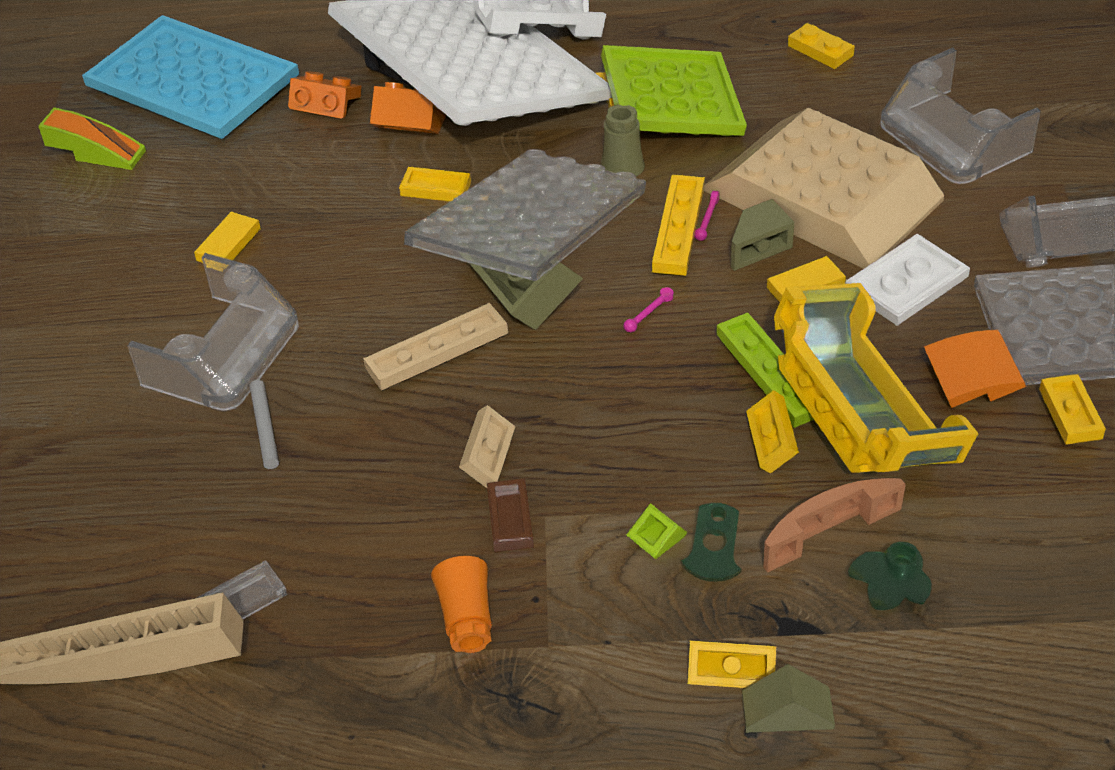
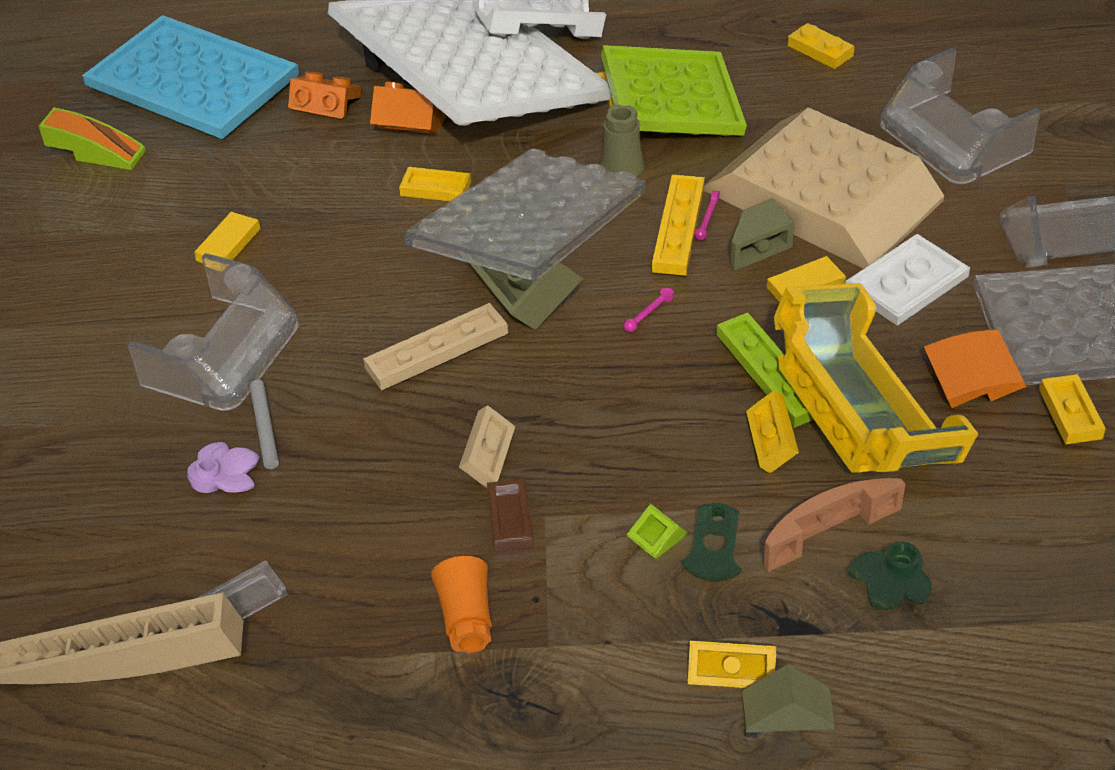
(222, 469): none -> lavender plate

